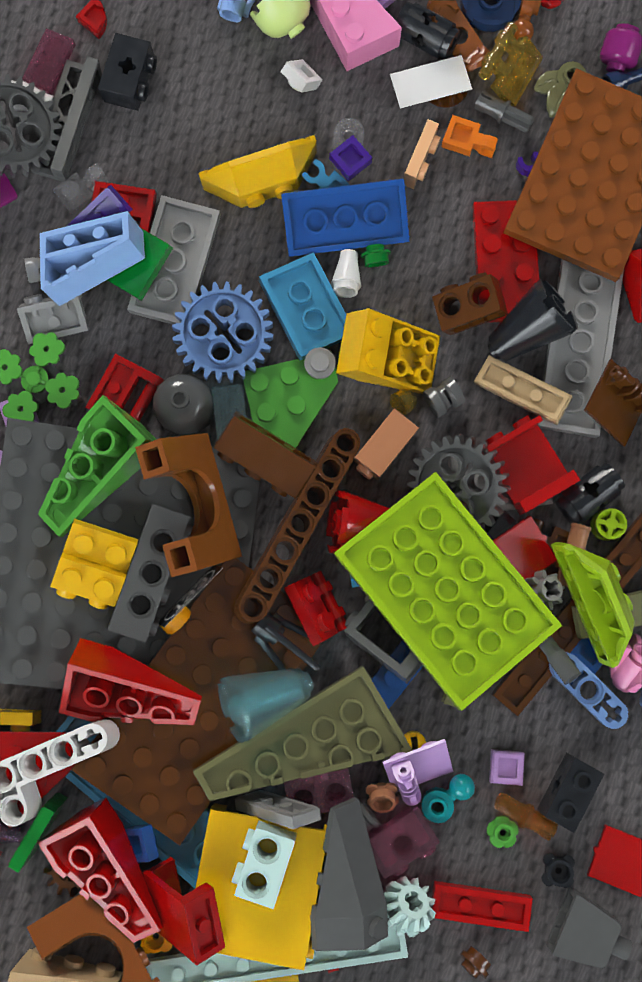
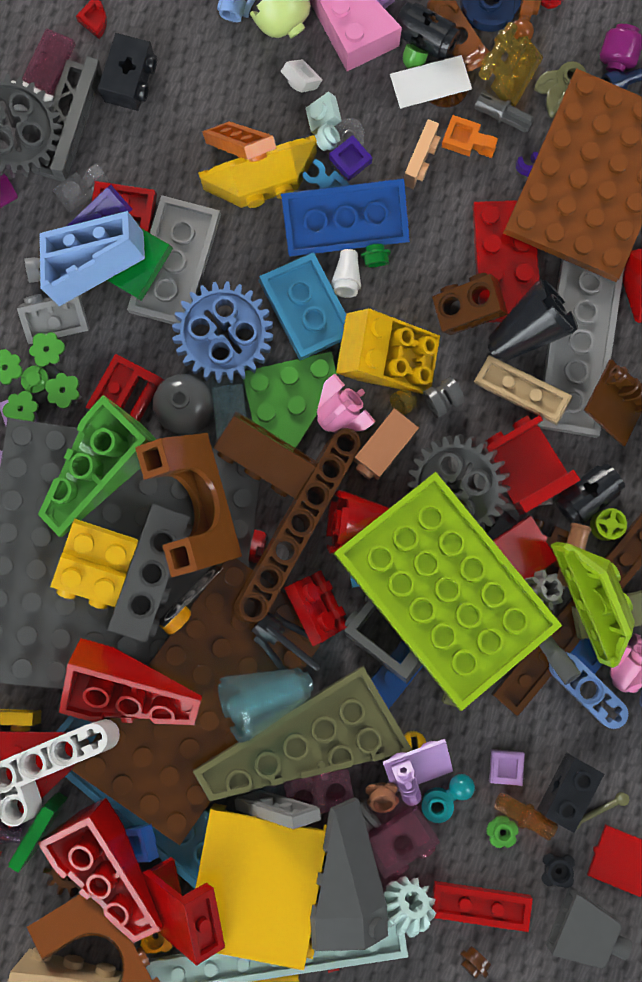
(240, 141): none -> orange plate
(257, 545): none -> red tile
(270, 865): light aqua brick -> none
(319, 363): light grey plate -> none
(322, 118): none -> light aqua plate
(341, 408): none -> bright pink brick
(413, 56): none -> bright green hinge
(620, 799): none -> olive hinge

